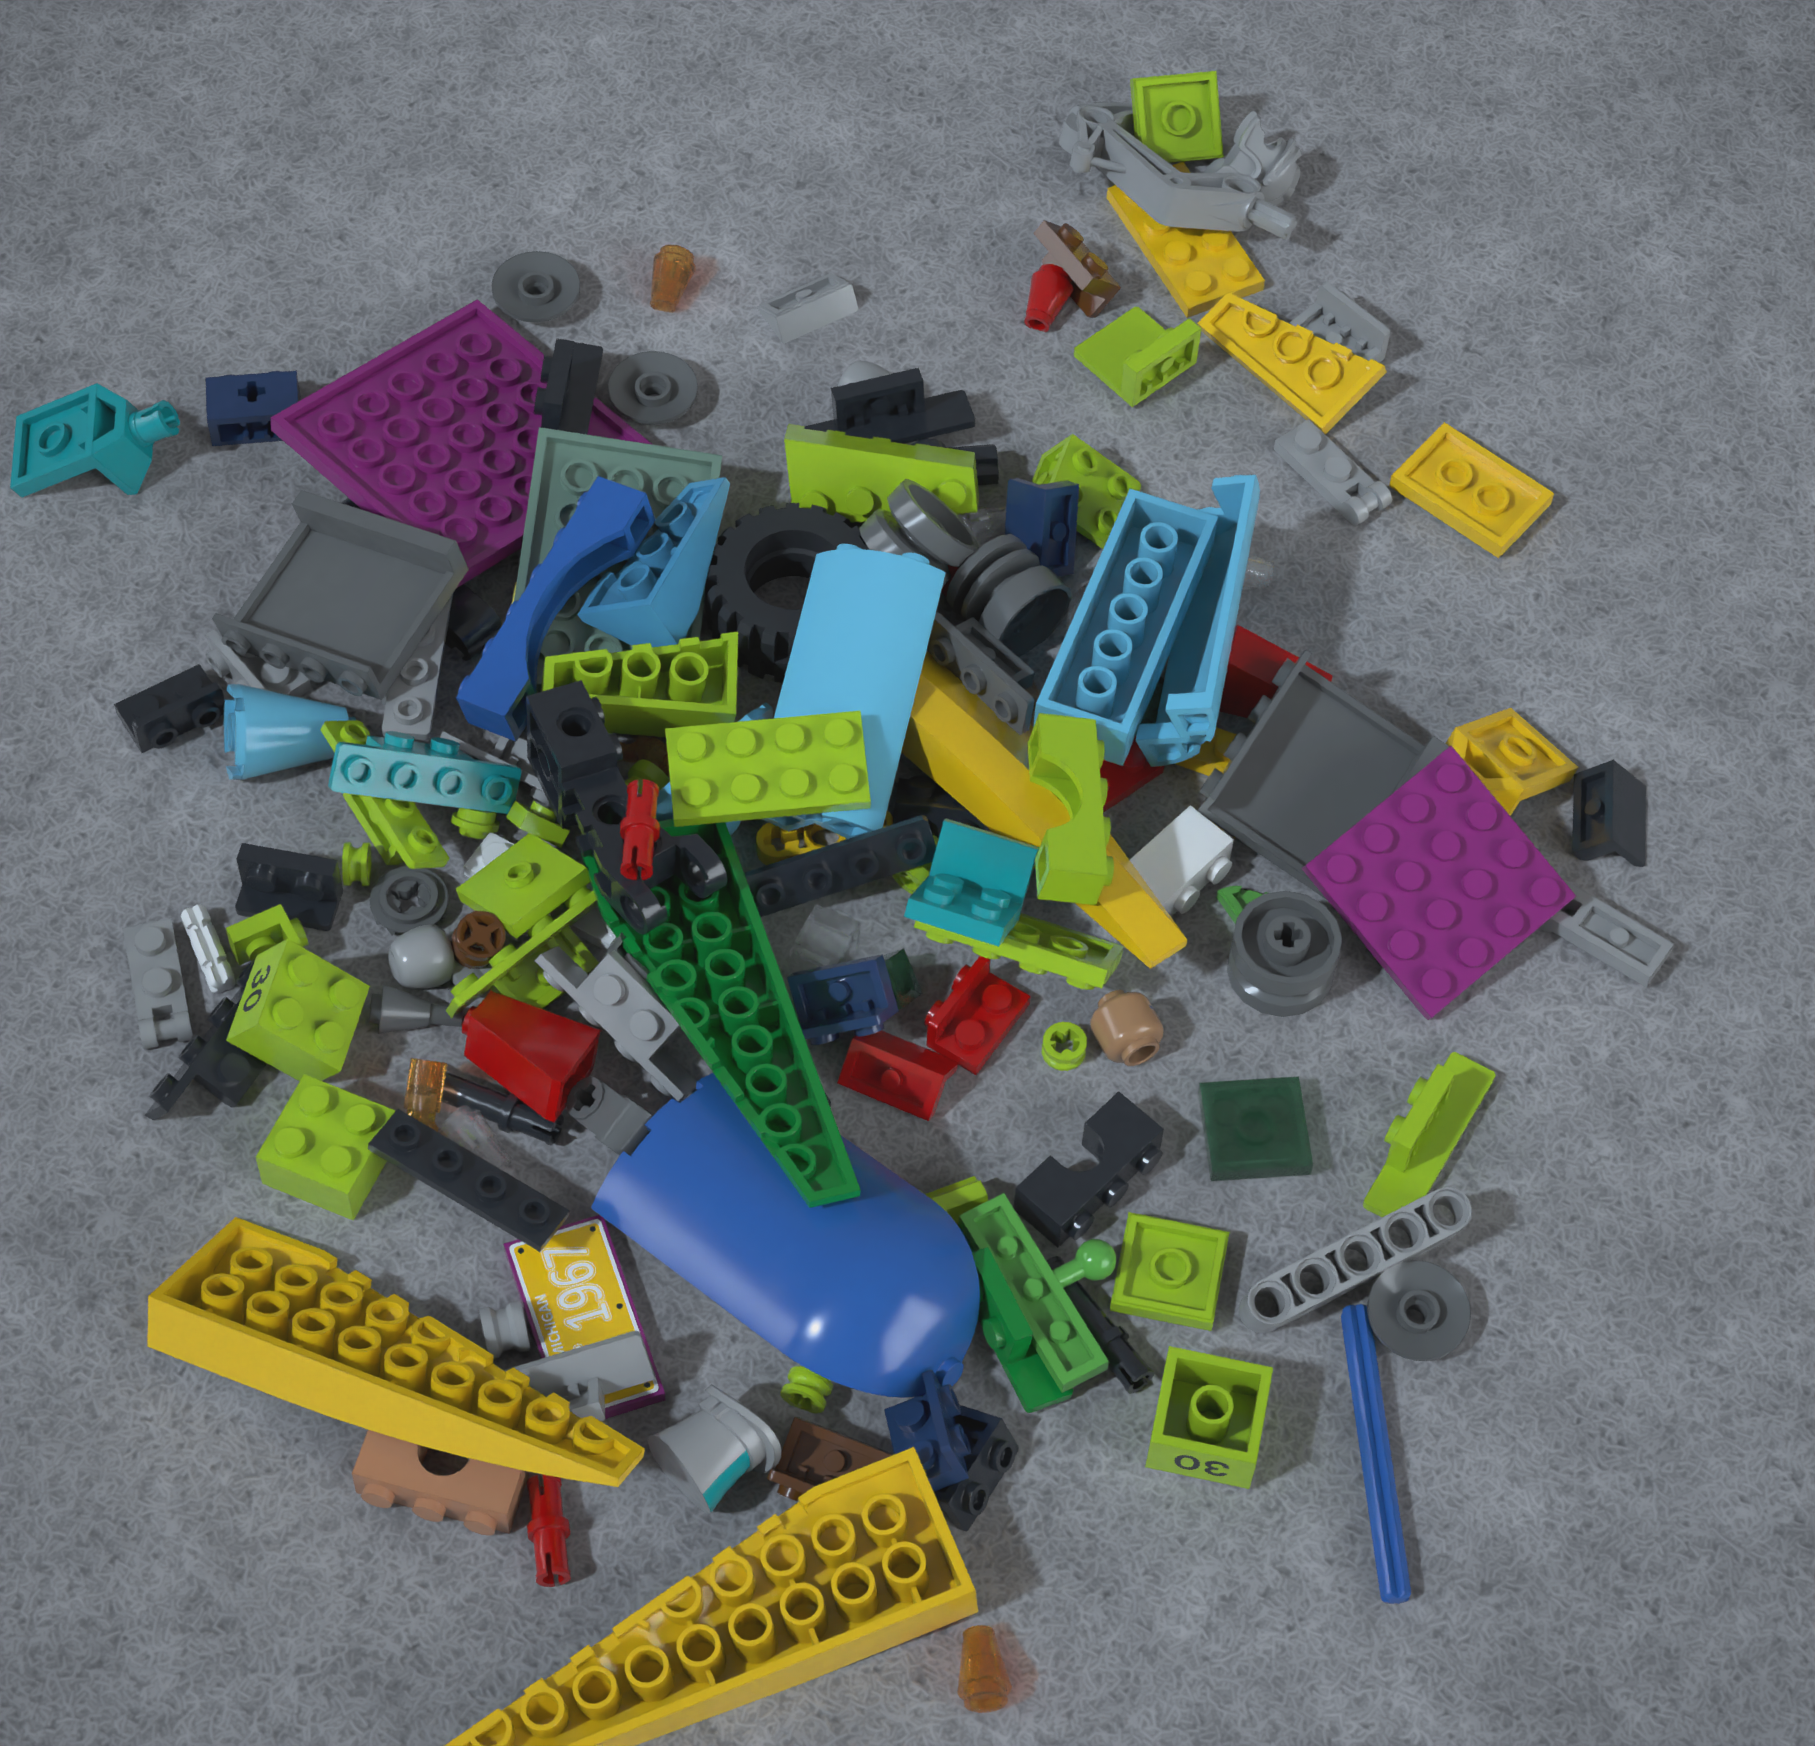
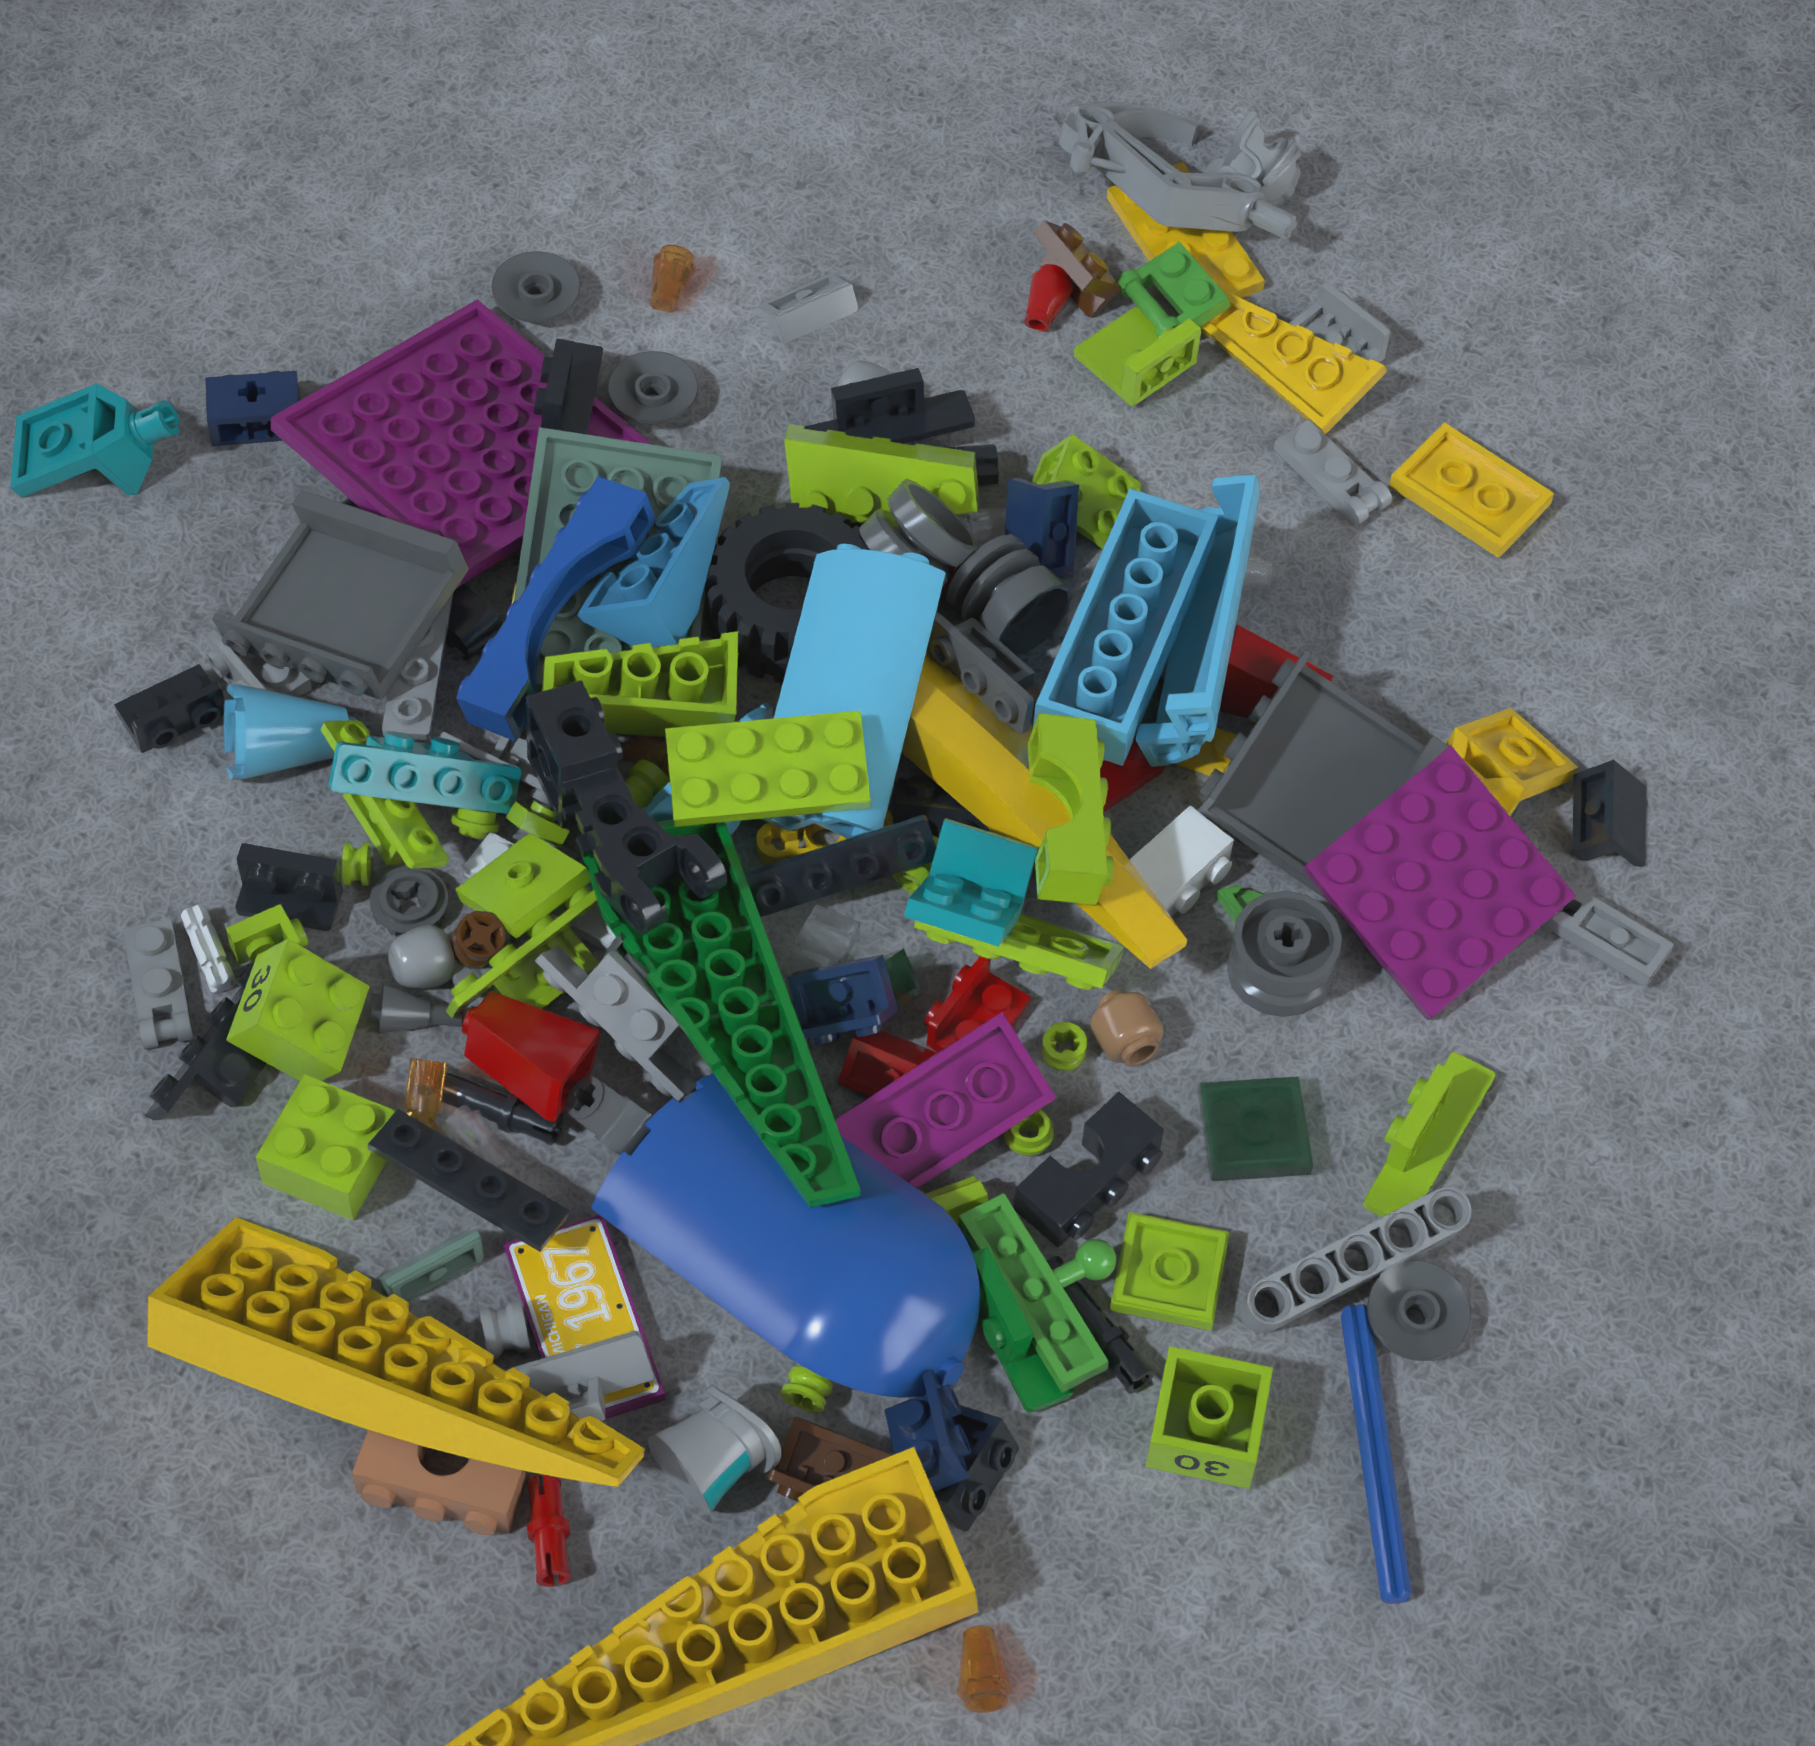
(433, 1266): none -> sand green slope
(639, 829): red pin -> none
(949, 1104): none -> magenta plate
(1031, 1146): none -> lime plate
(1178, 115): lime plate -> none
(1181, 283): none -> bright green plate

